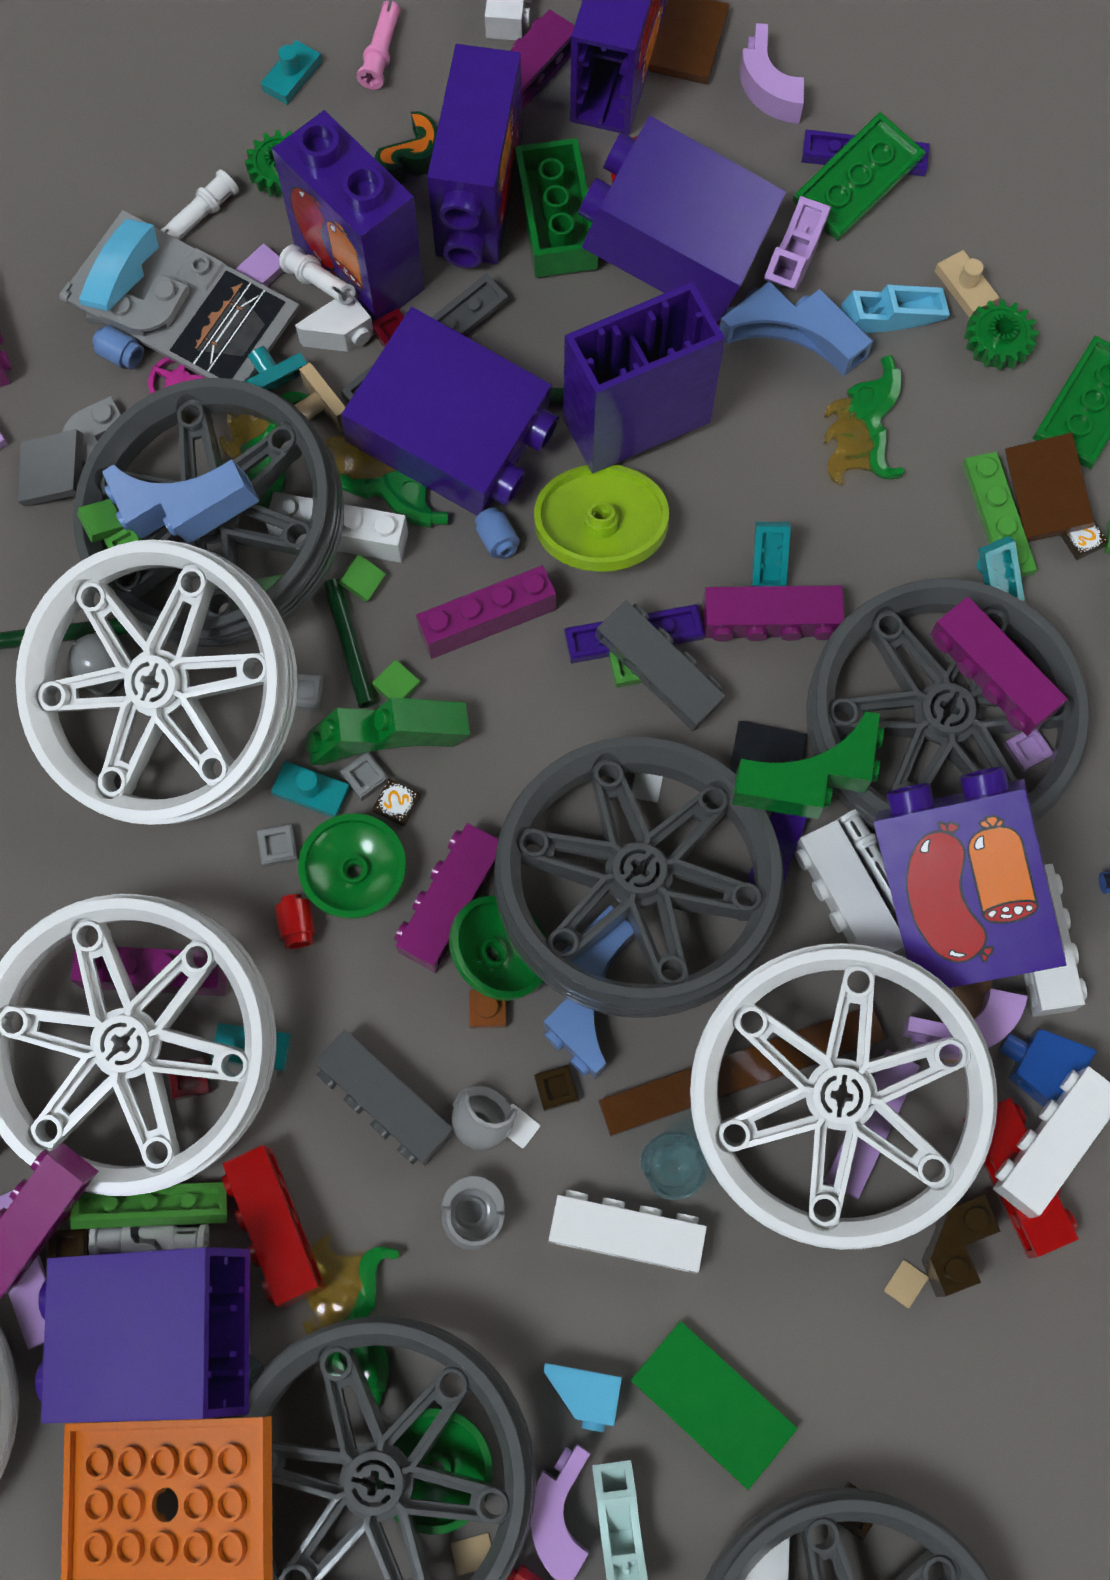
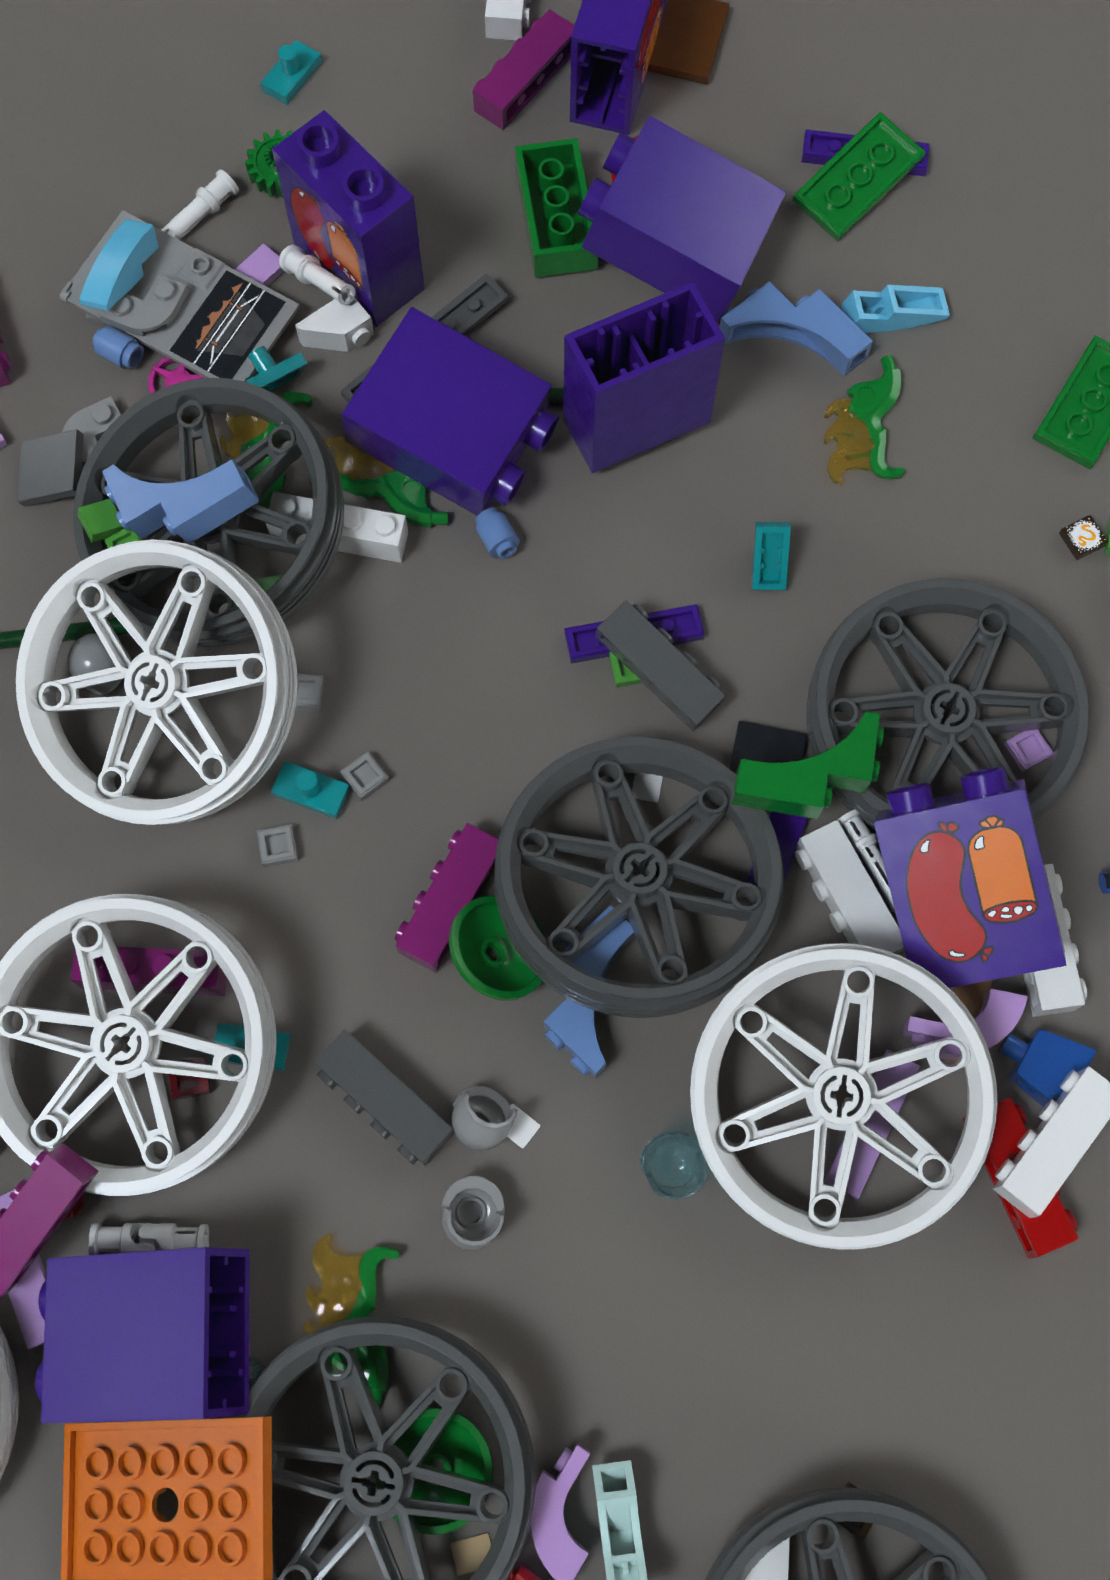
(69, 1243): dark brown tile -> none
(170, 1206): bright green plate -> none
(273, 1227): red brick -> none
(295, 921): red brick -> none
(320, 398): tan tile -> none
(349, 643): dark green piece -> none
(349, 843): green dish -> none
(361, 578): bright green tile -> none
(376, 55): bright pink pin -> none
(386, 326): dark red tile -> none
(392, 725): green arch -> none
(396, 682): bright green tile -> none
(396, 802): tile -> none
(413, 154): dark green animal -> none
(475, 155): dark purple brick -> none
(485, 1011): dark orange plate -> none
(486, 612): magenta brick -> none
(556, 1088): dark brown tile -> none
(586, 1394): medium azure slope -> none
(601, 518): lime dish -> none
(628, 1233): white brick -> none
(714, 1405): green tile -> none
(737, 1073): reddish brown tile -> none
(767, 87): lavender arch -> none
(772, 612): magenta brick -> none
(798, 245): lavender arch -> none
(906, 1284): tan sticker -> none
(947, 1256): dark brown brick -> none
(966, 282): tan tile -> none
(997, 506): bright green plate -> none
(997, 666): magenta brick -> none
(1000, 335): green gear -> none
(1000, 566): teal tile -> none
(1049, 487): reddish brown tile -> none

